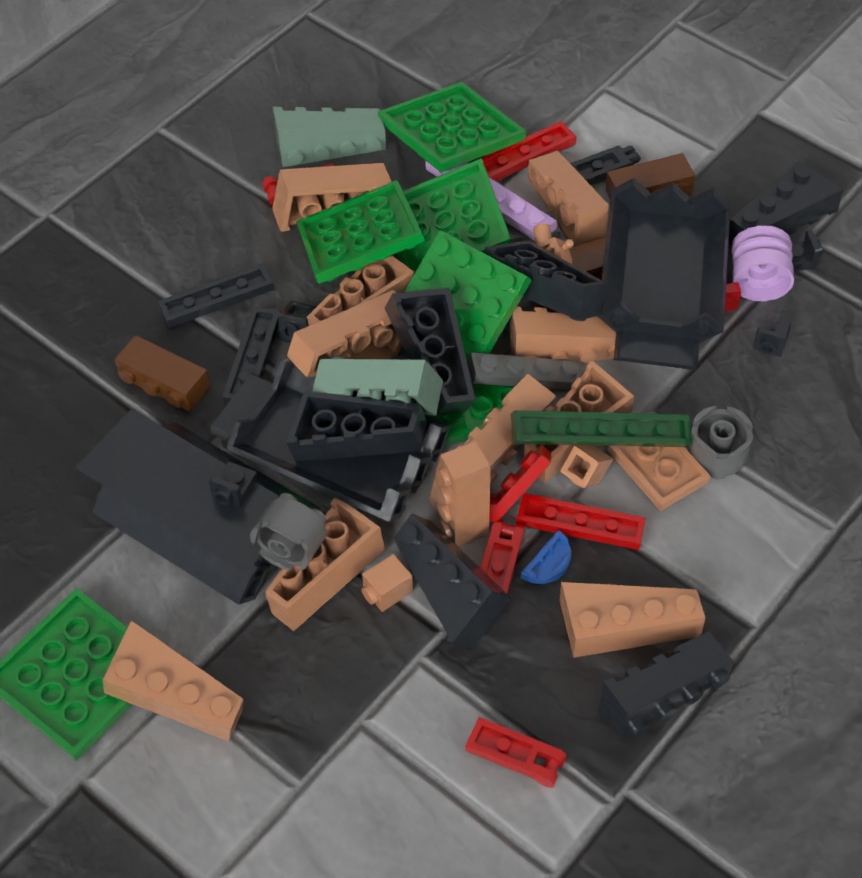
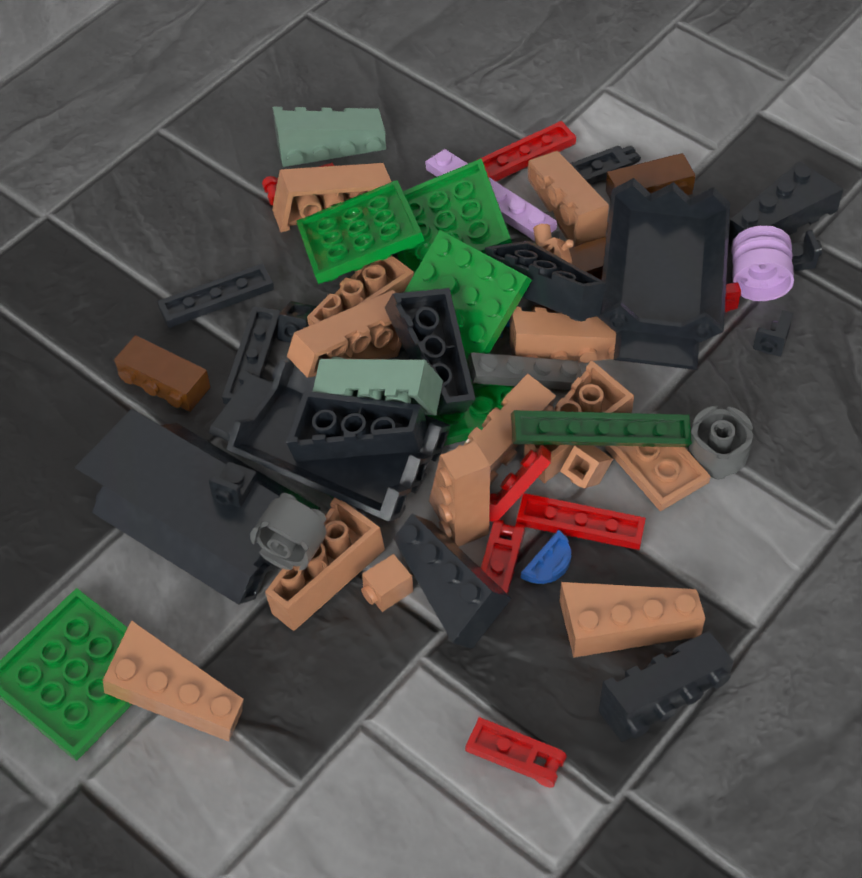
(451, 126): green plate -> none

